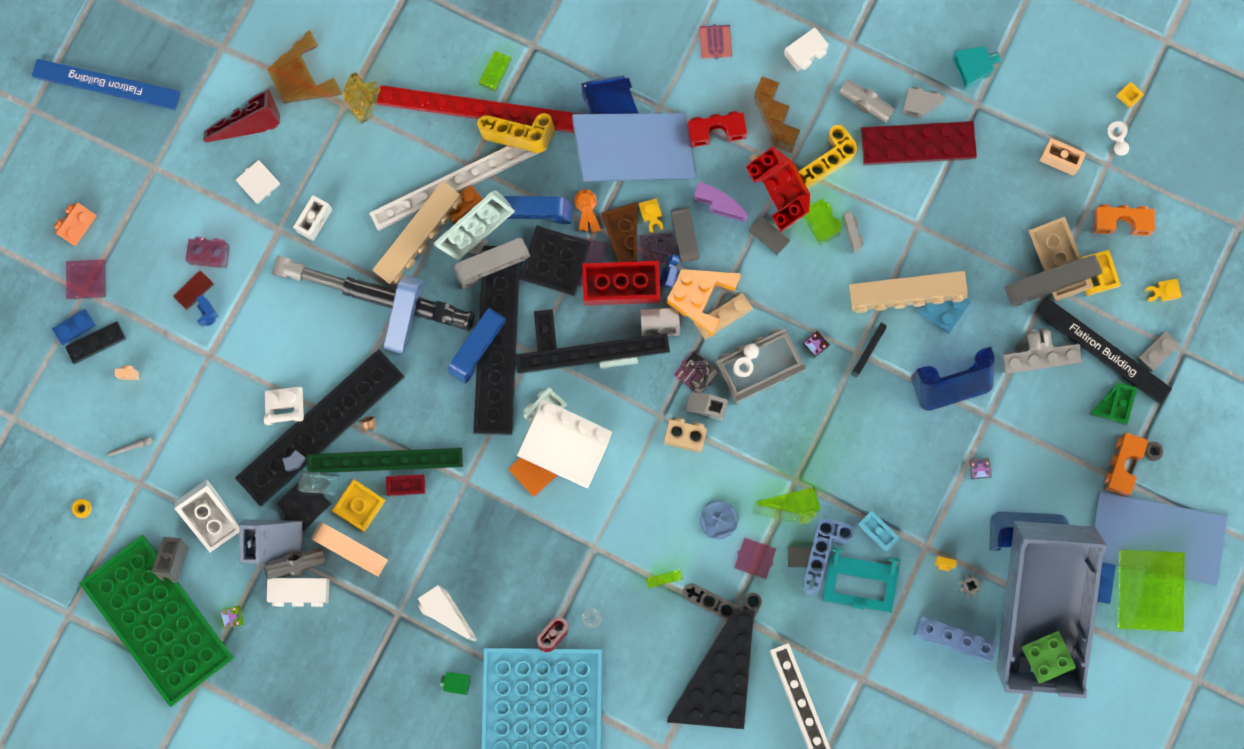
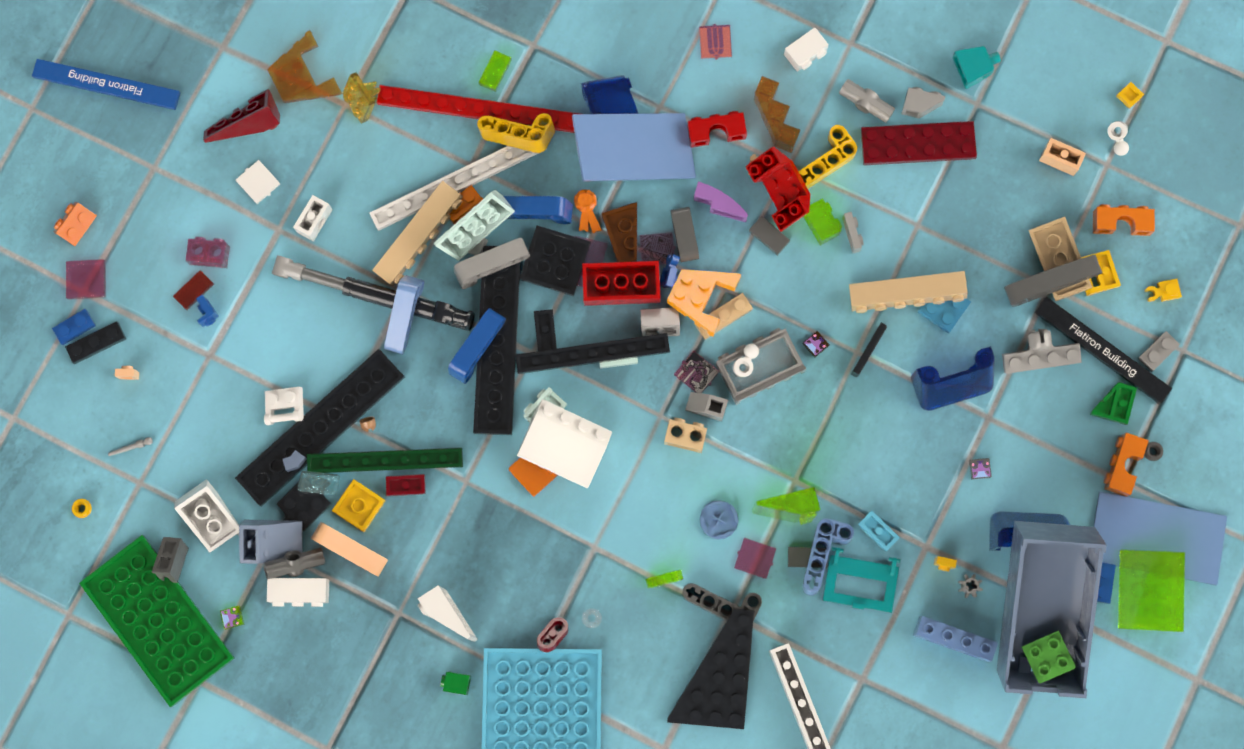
(650, 213): yellow plate -> none

